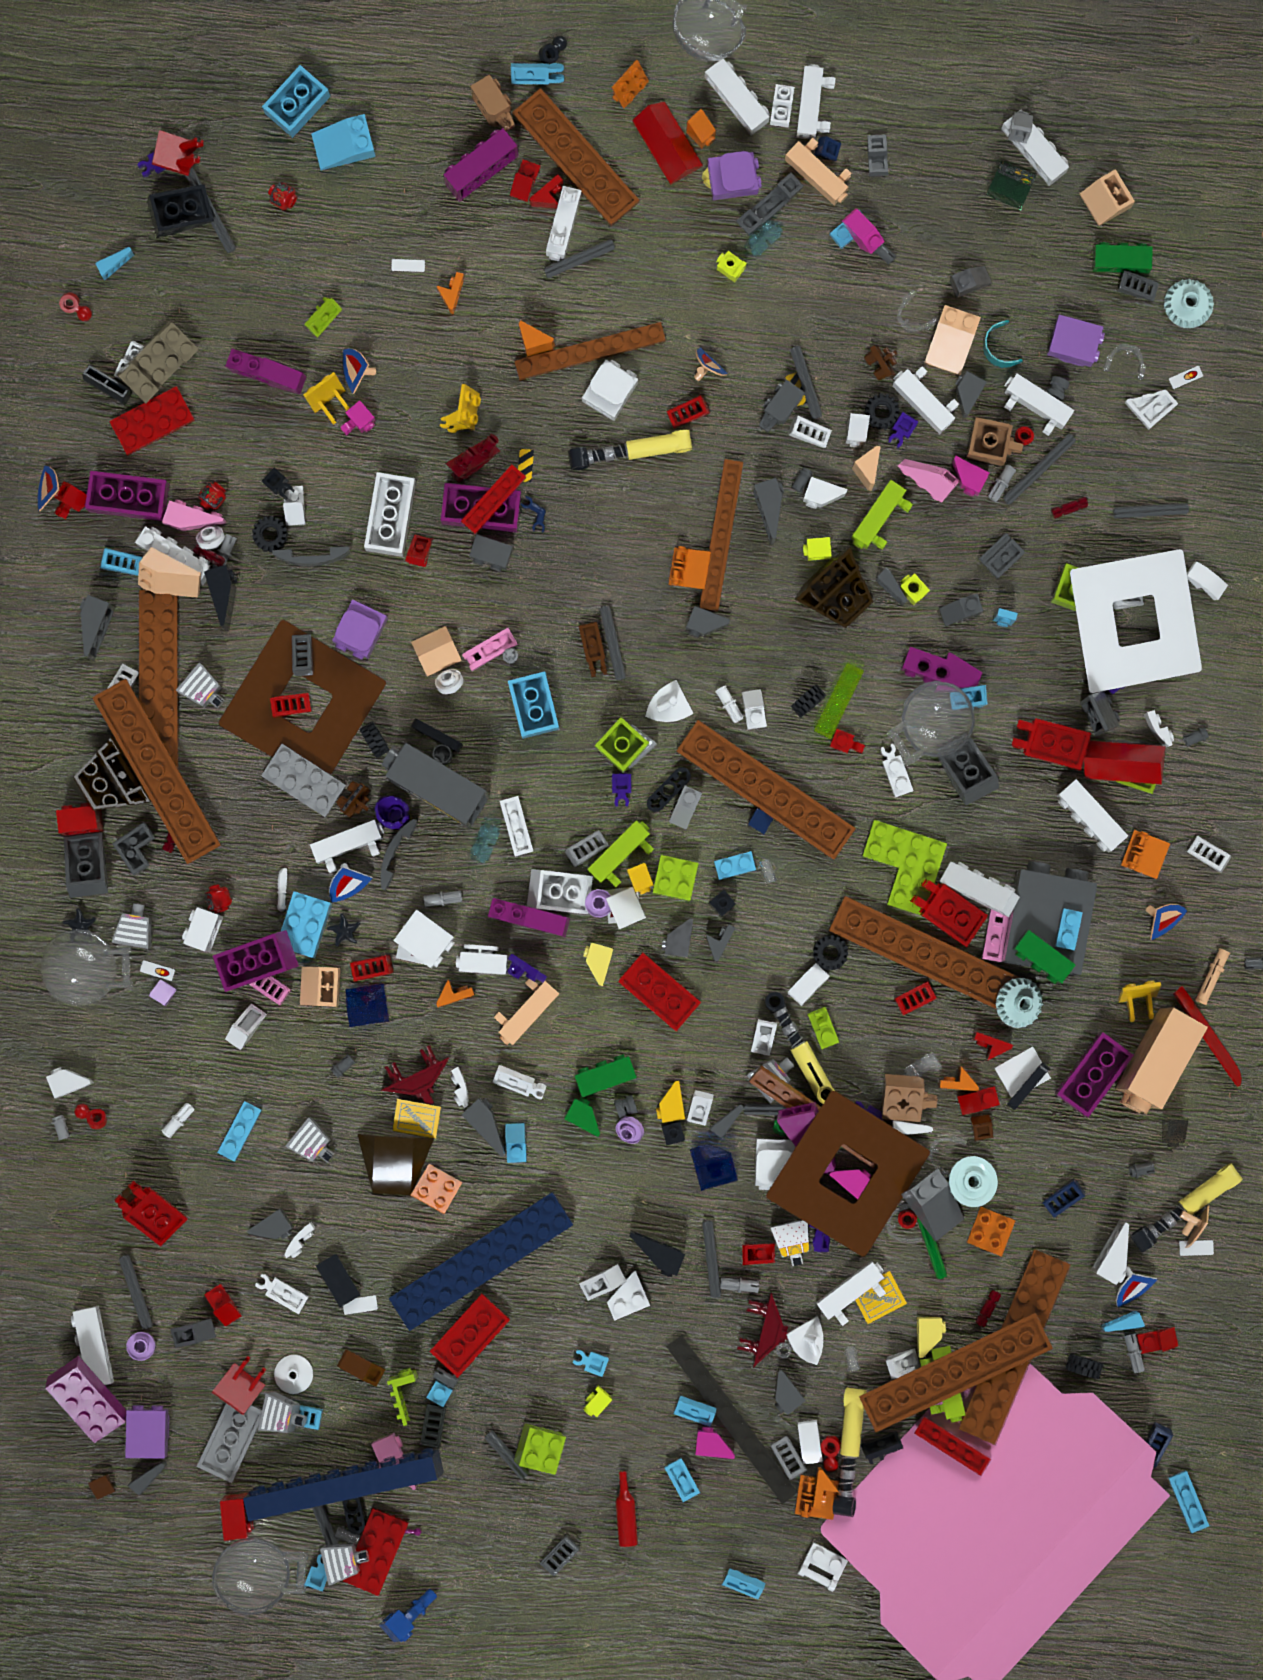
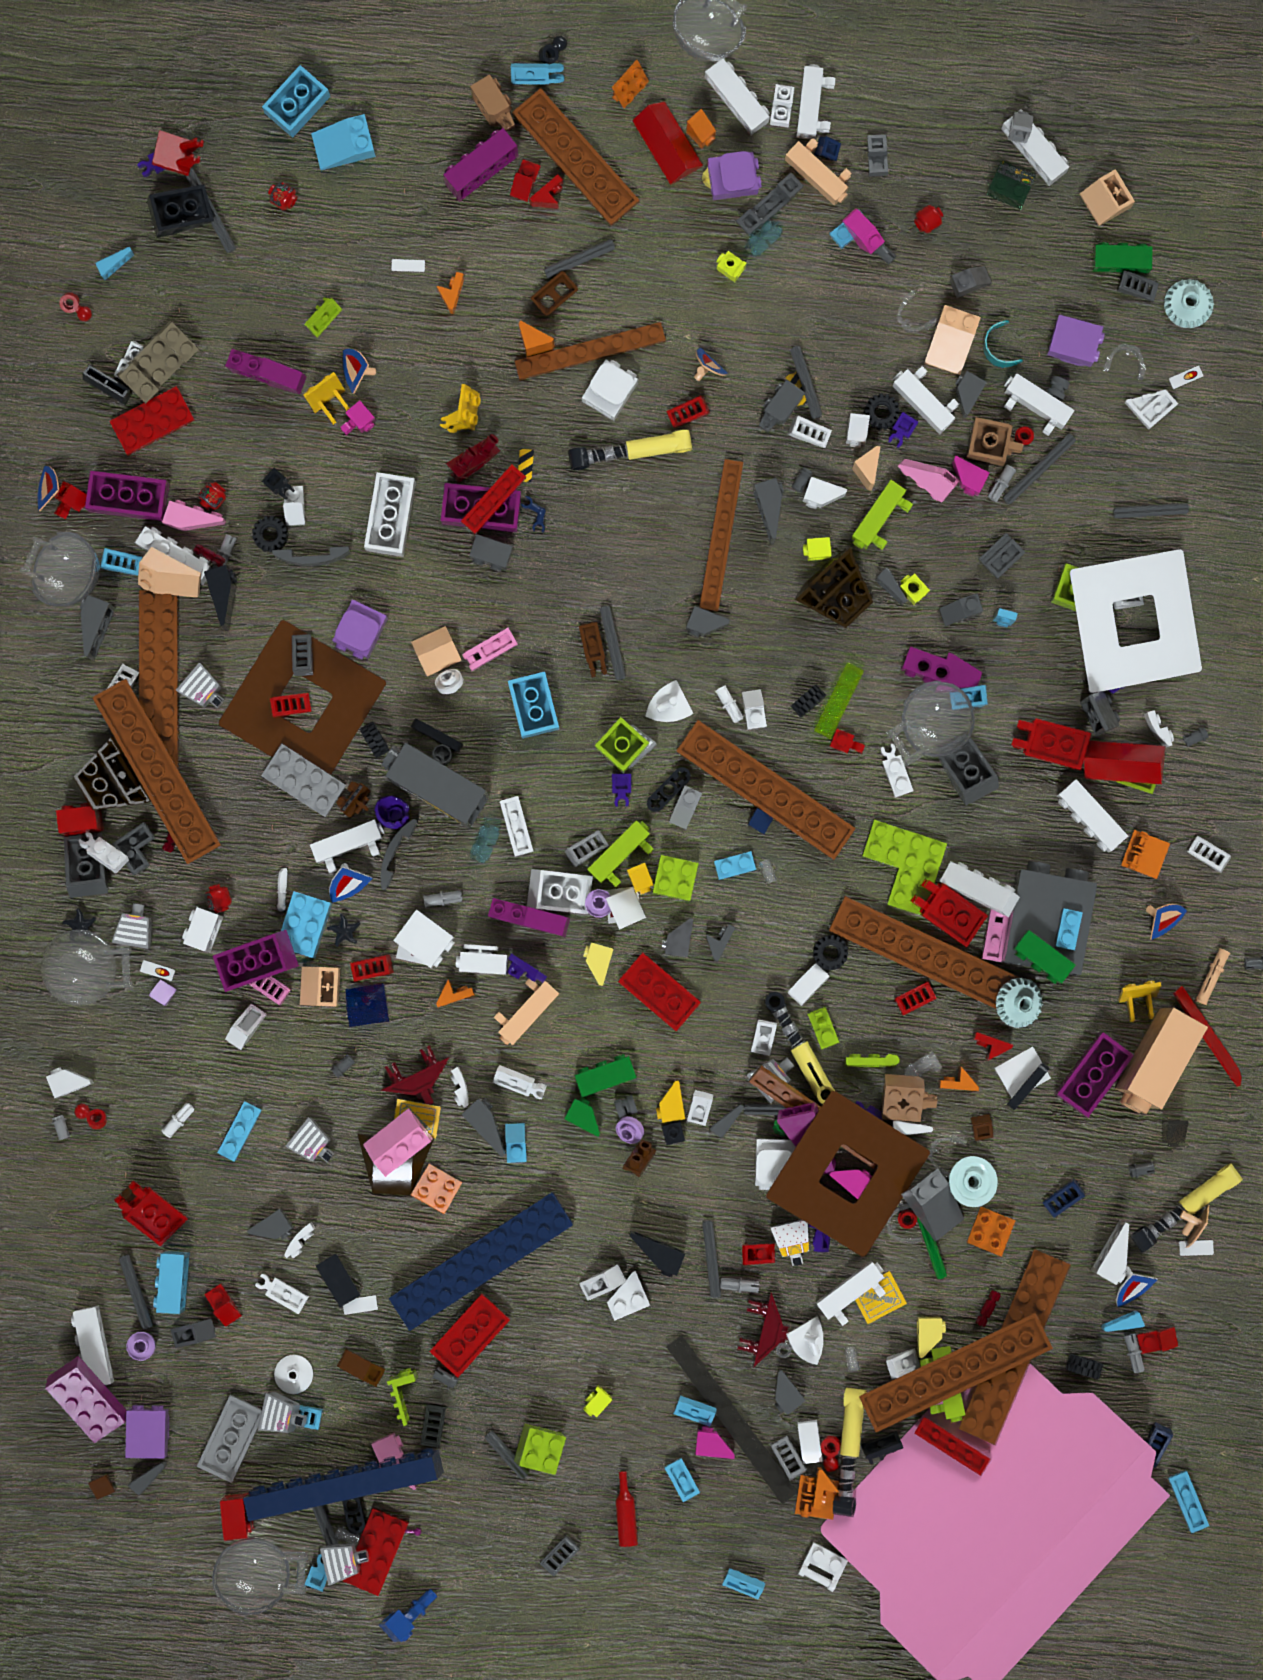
(63, 569): none -> clear windscreen
(104, 853): none -> white plate
(171, 1282): none -> medium azure brick
(210, 537): white plate -> none
(239, 1388): red plate -> none
(397, 1142): none -> bright pink slope
(419, 550): red slope -> none
(439, 1393): medium azure plate -> none
(510, 655): light grey axle -> none
(549, 289): none -> reddish brown piece
(563, 223): white brick -> none
(594, 1362): medium azure plate -> none
(639, 1158): none -> reddish brown hips
(689, 568): orange hinge -> none
(713, 1166): clear blue slope -> none
(722, 903): black brick -> none
(873, 1060): none -> lime hinge
(877, 355): reddish brown hips -> none
(928, 219): none -> red head
(978, 1100): red slope -> none
(1069, 507): dark red axle -> none
(1207, 580): white slope -> none

